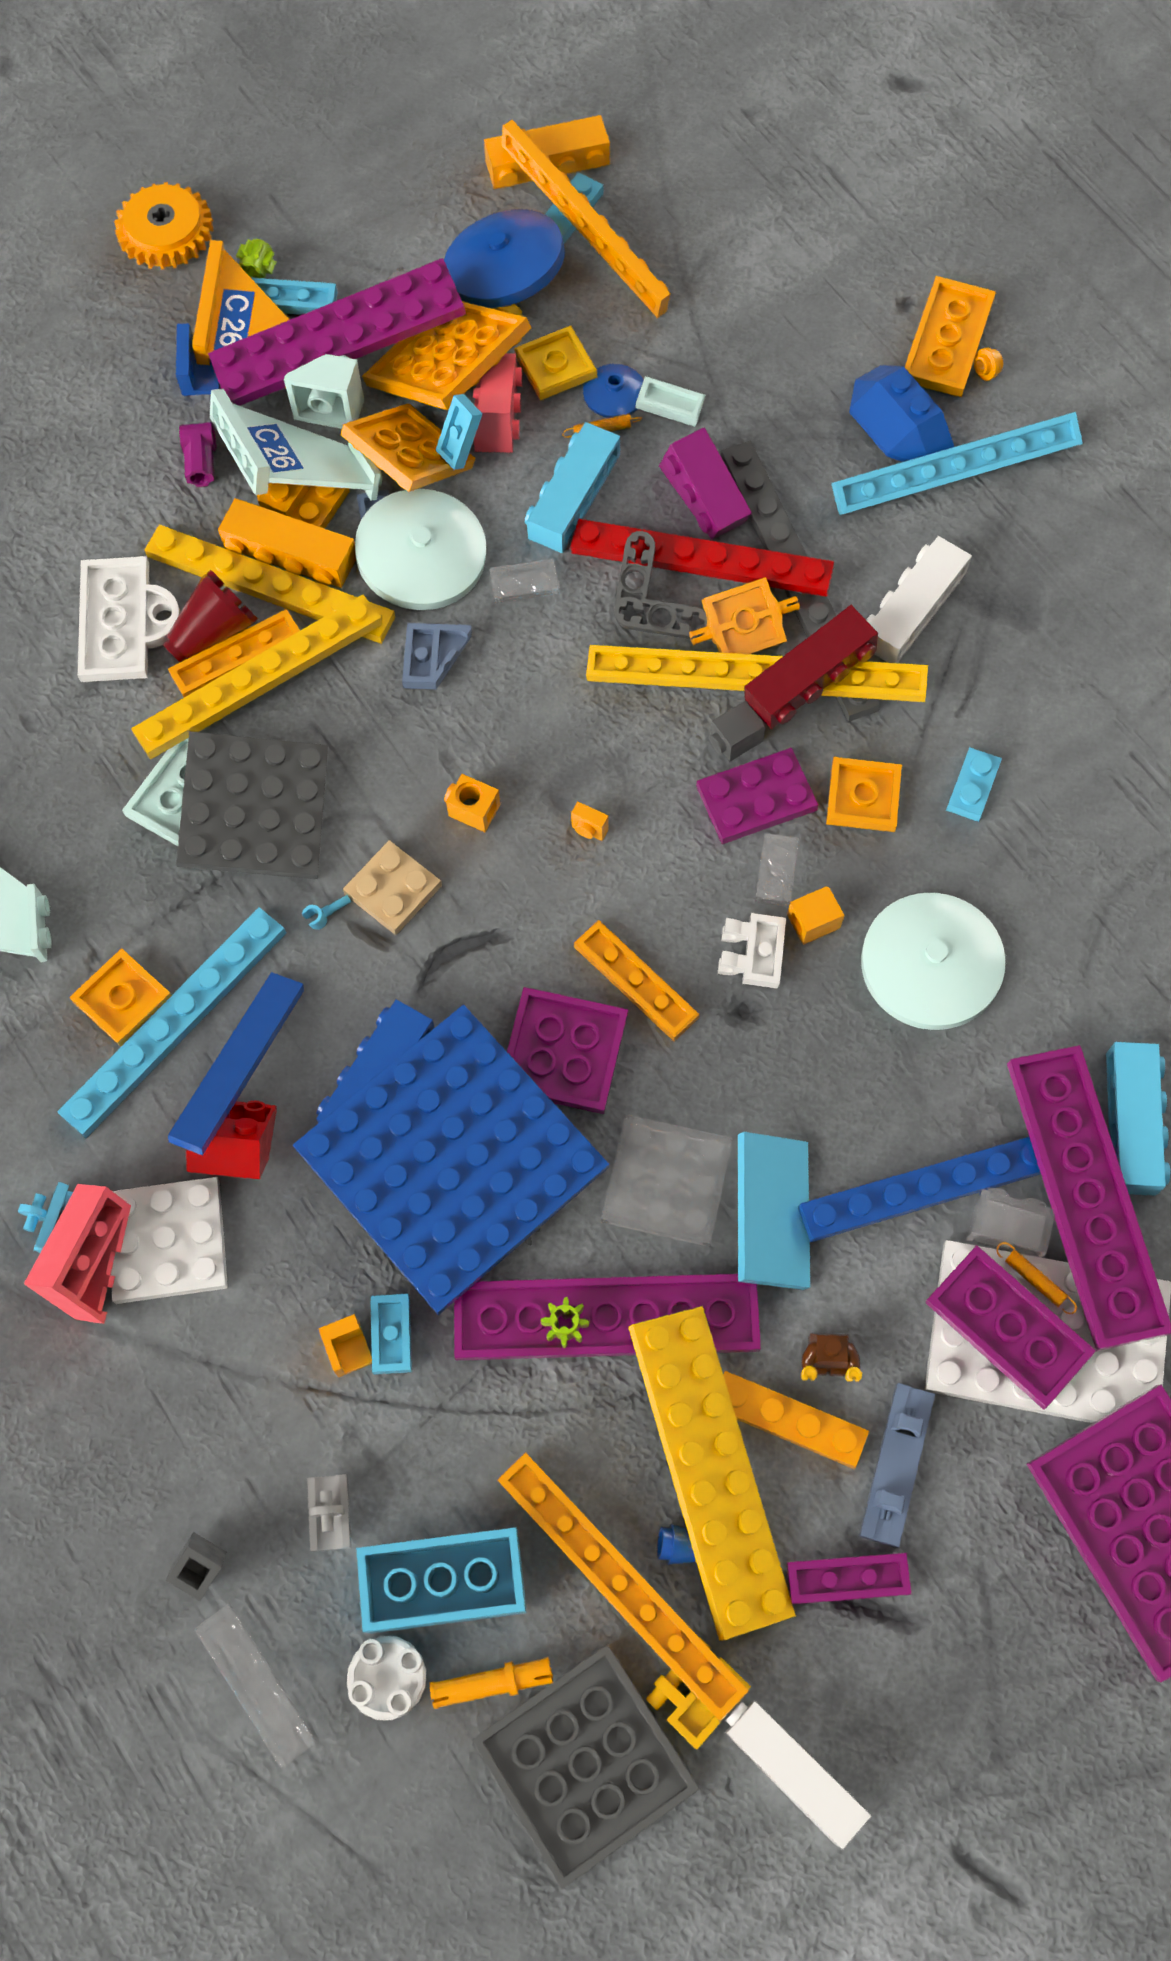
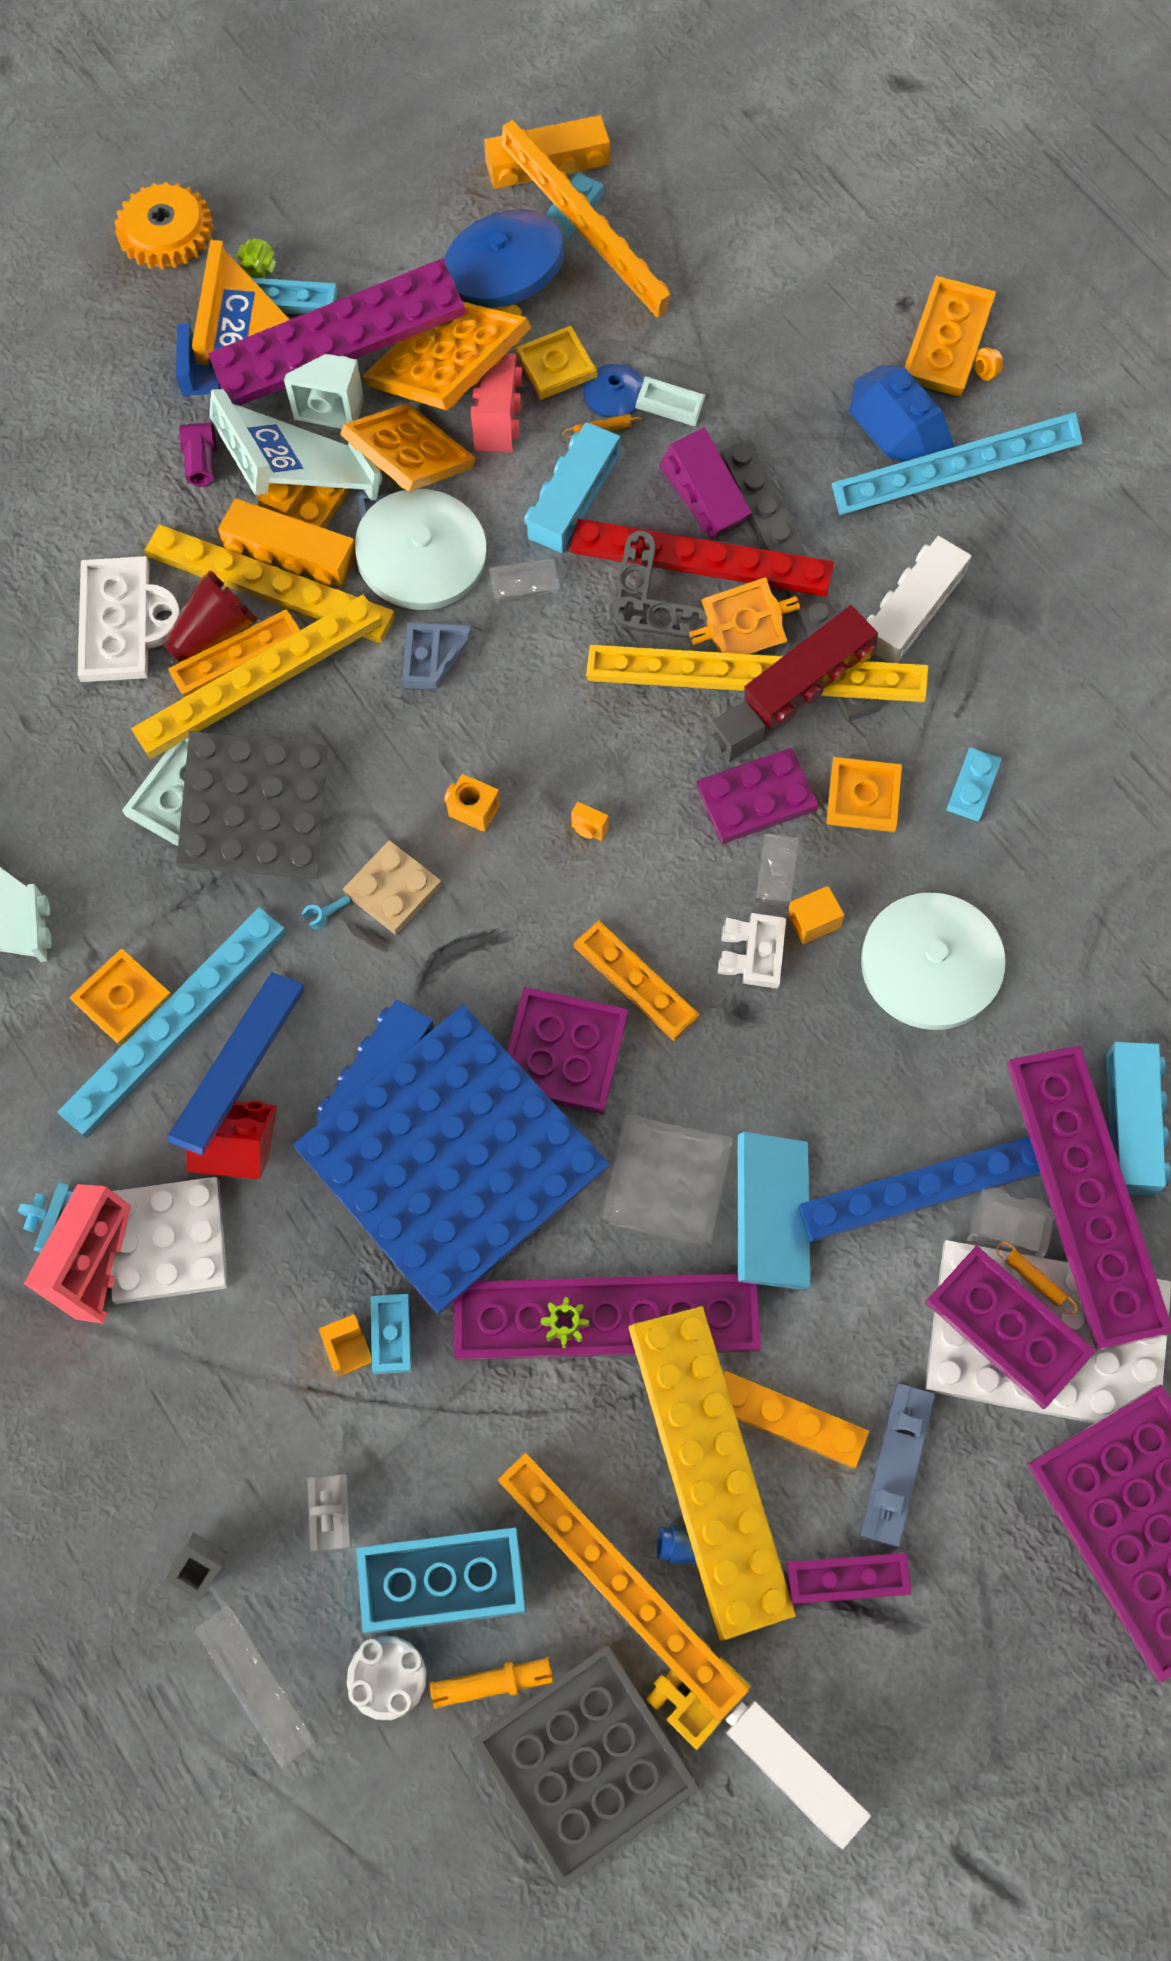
(458, 431): medium azure plate -> none
(830, 1354): reddish brown piece -> none

